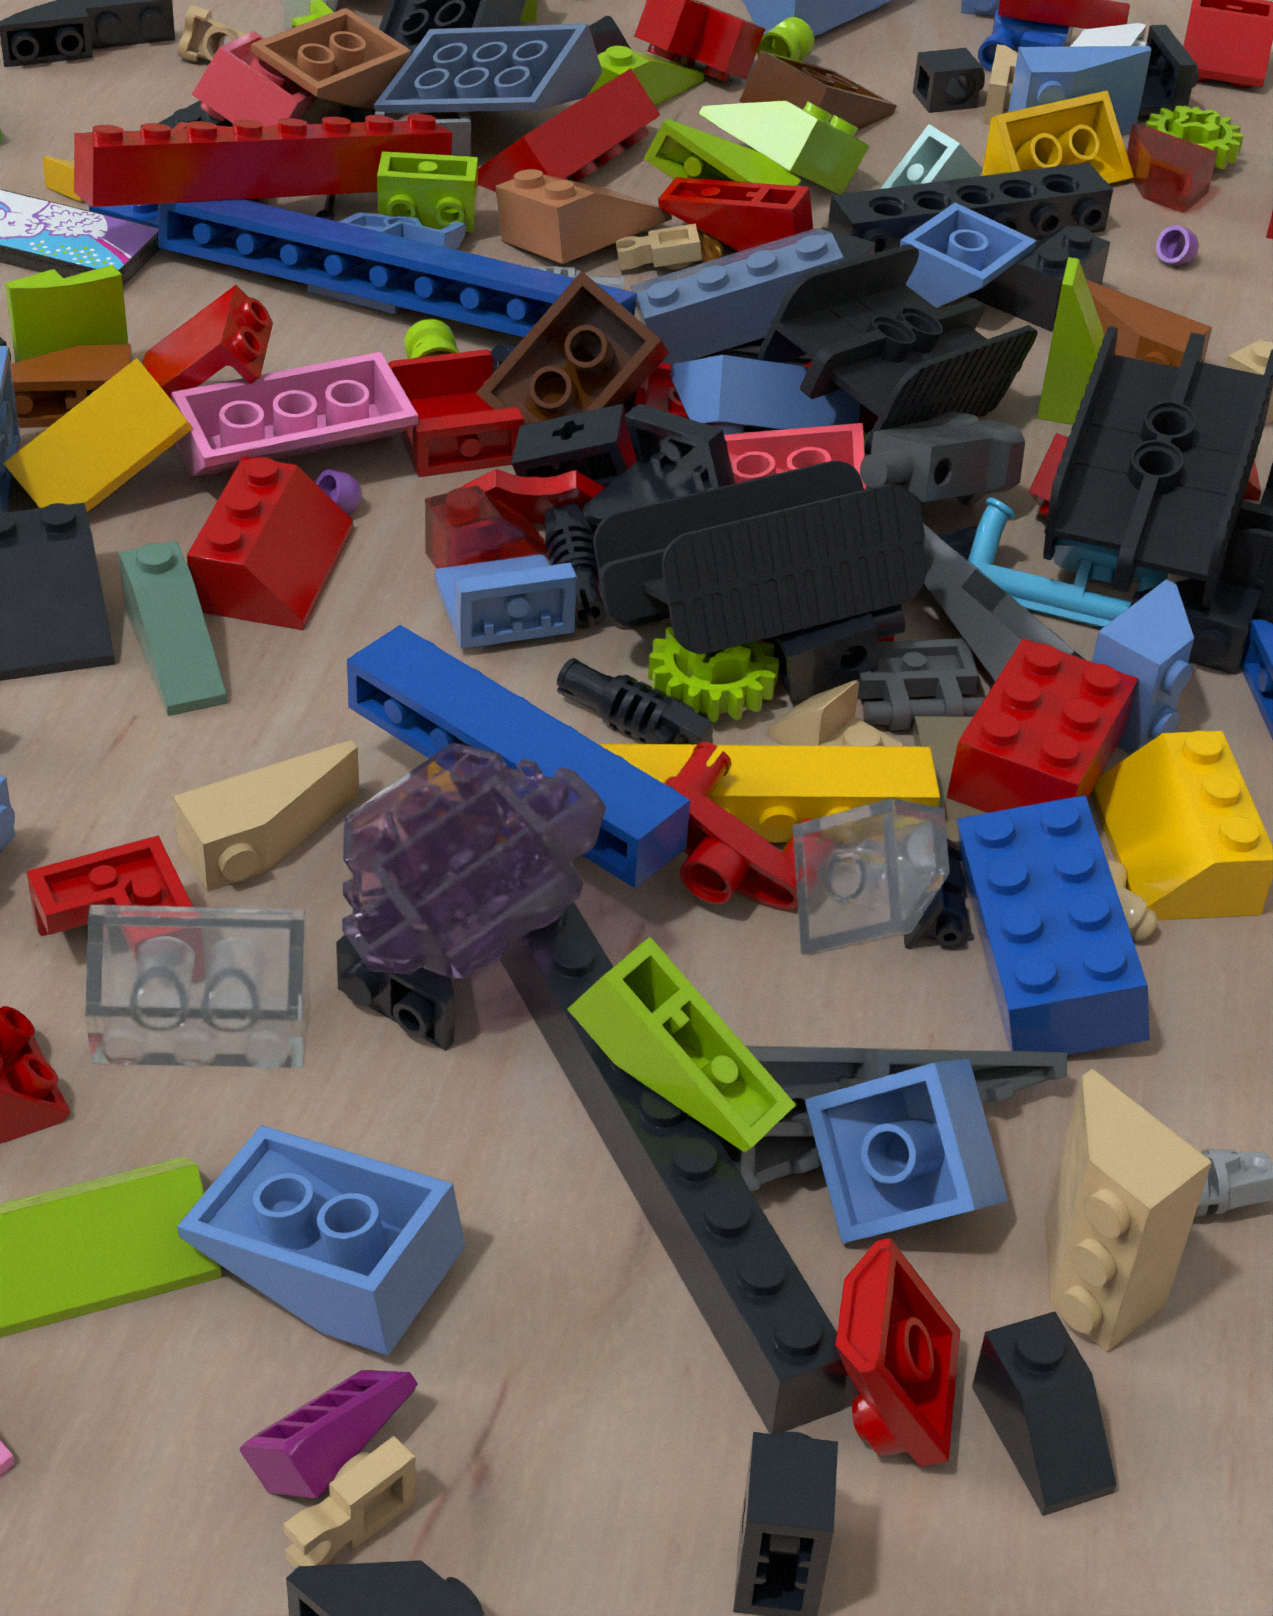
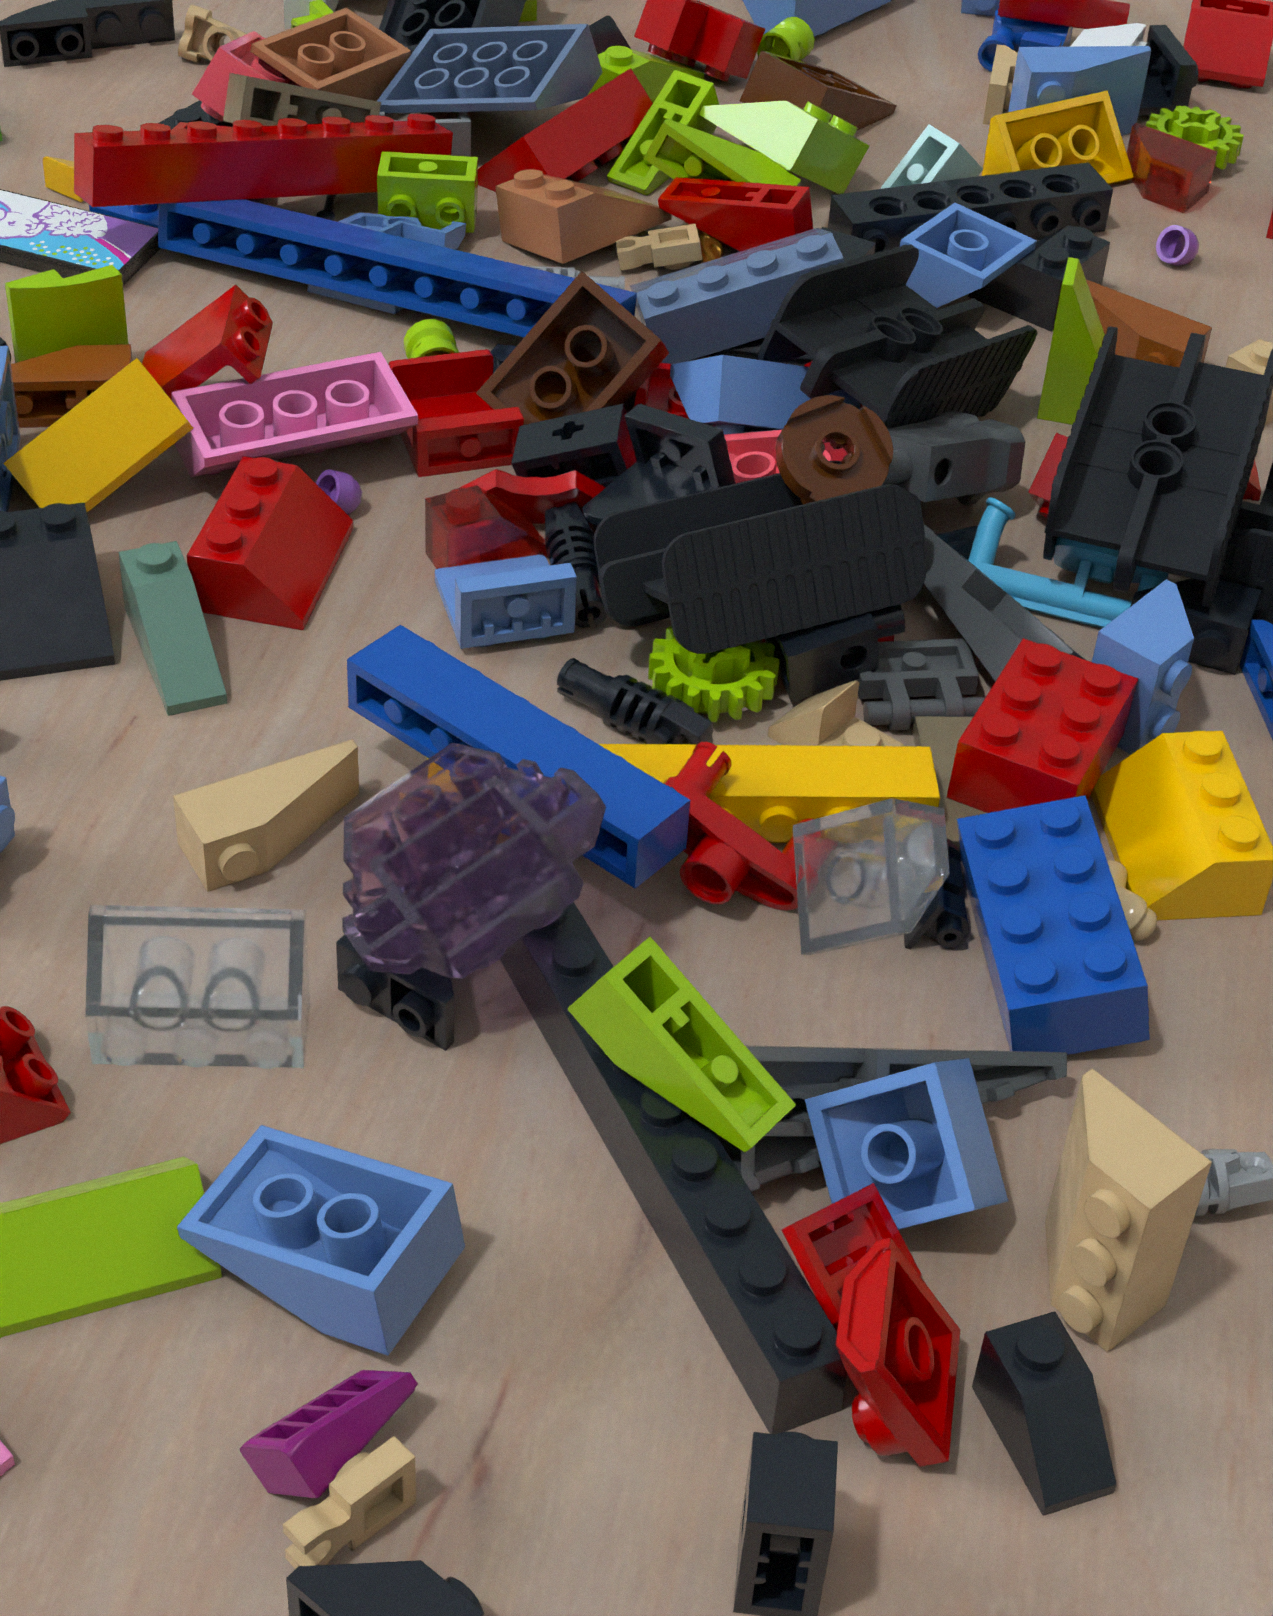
(120, 875): red panel -> none
(270, 100): none -> dark tan slope
(678, 101): none -> lime slope
(836, 1240): none -> red slope
(844, 426): none -> reddish brown plate
(948, 80): black brick -> none

